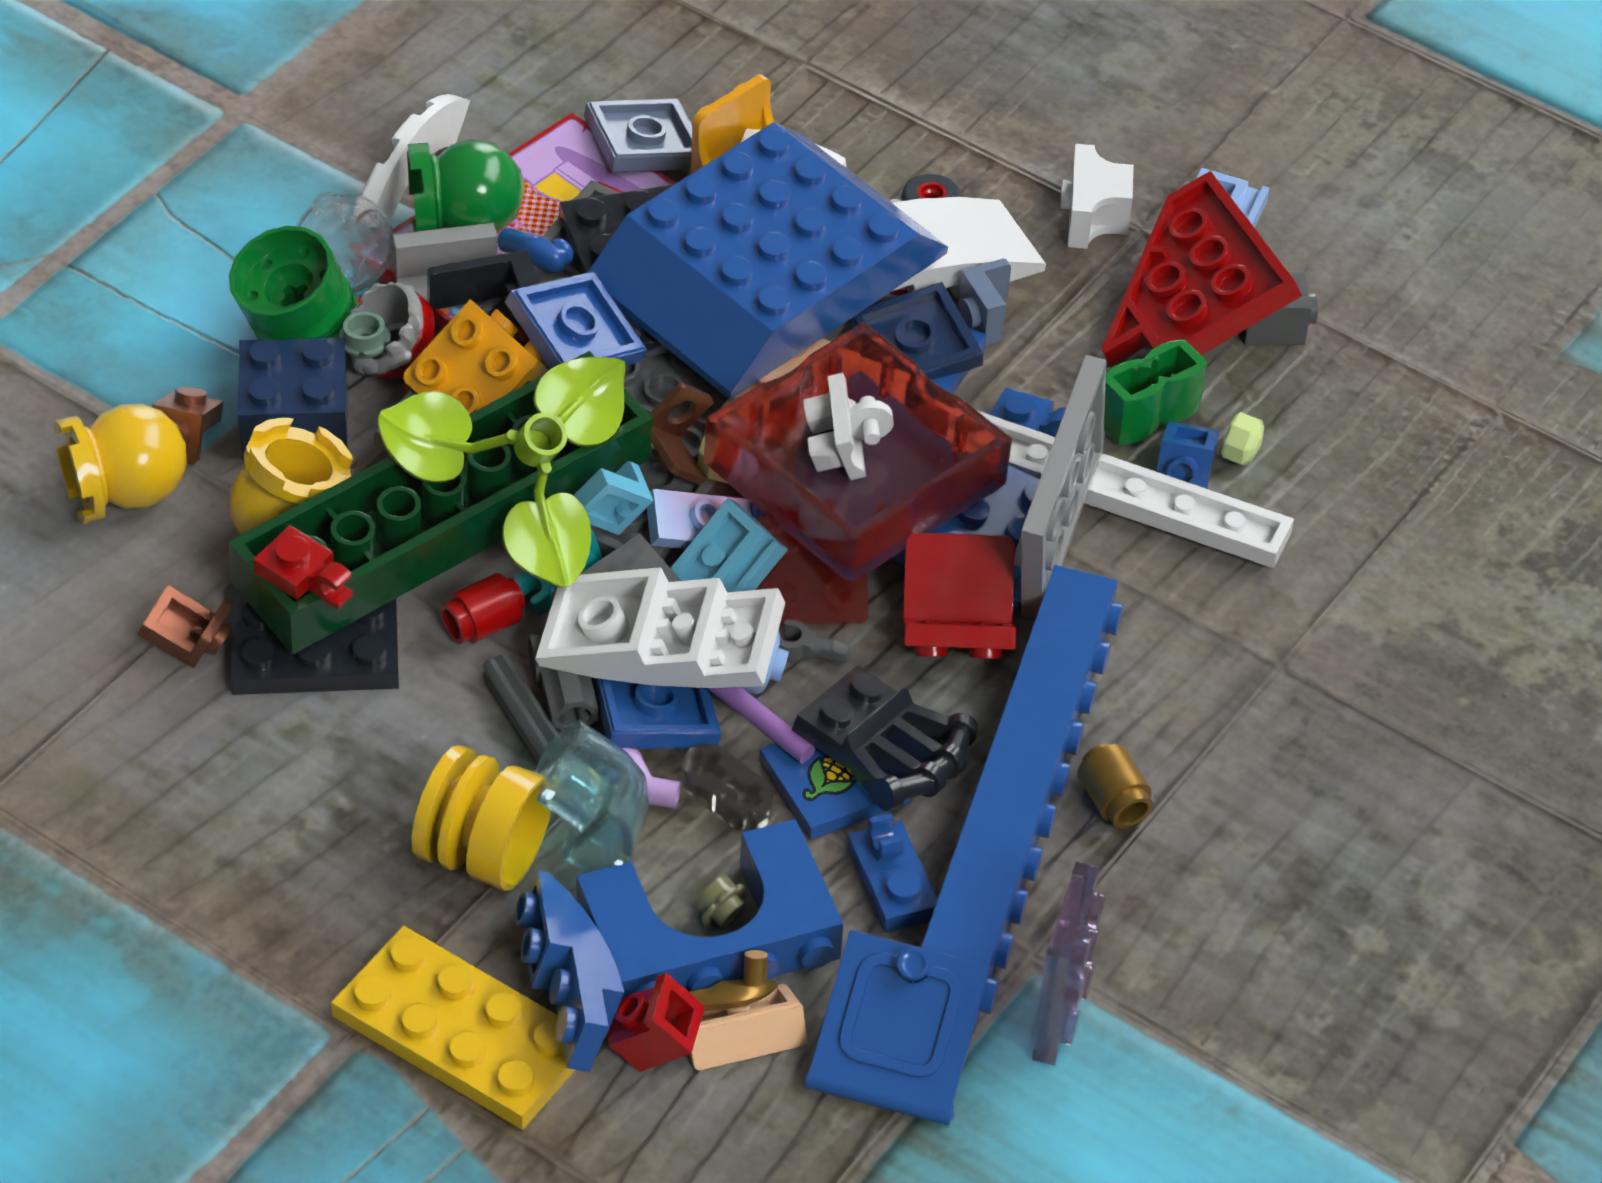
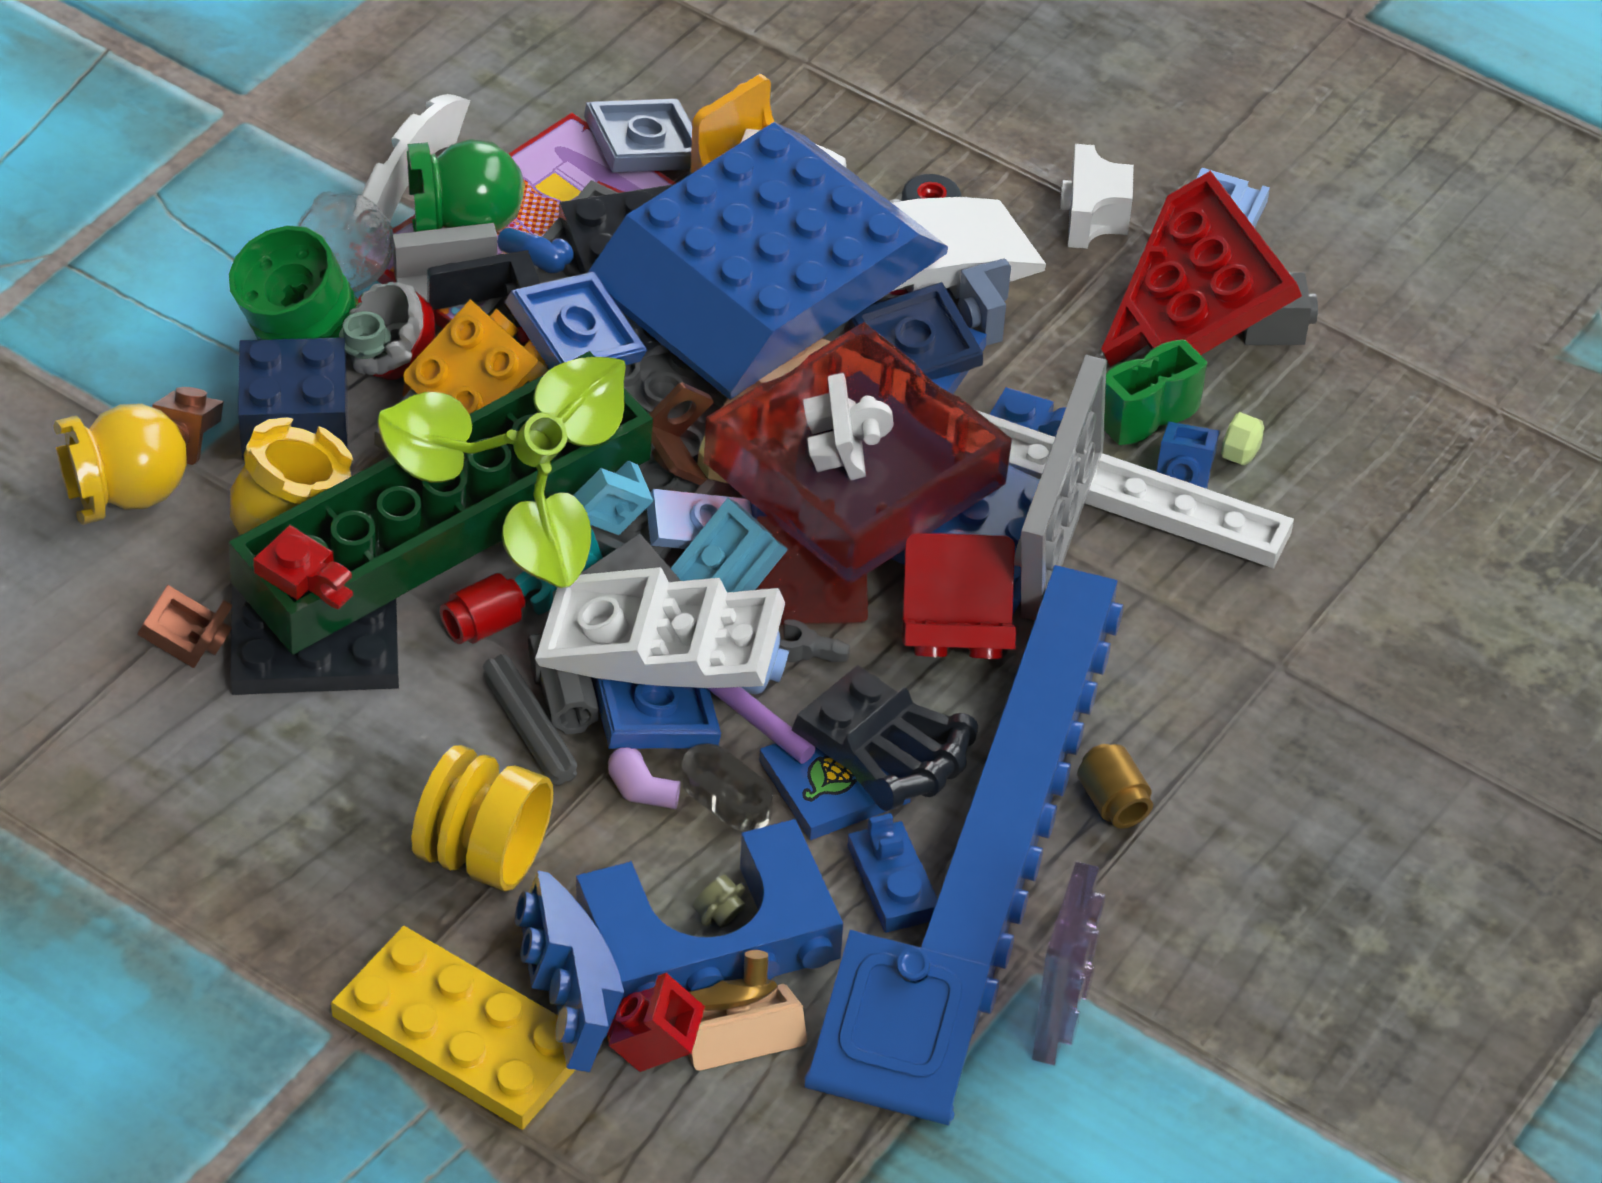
(597, 792): clear light blue brick -> none

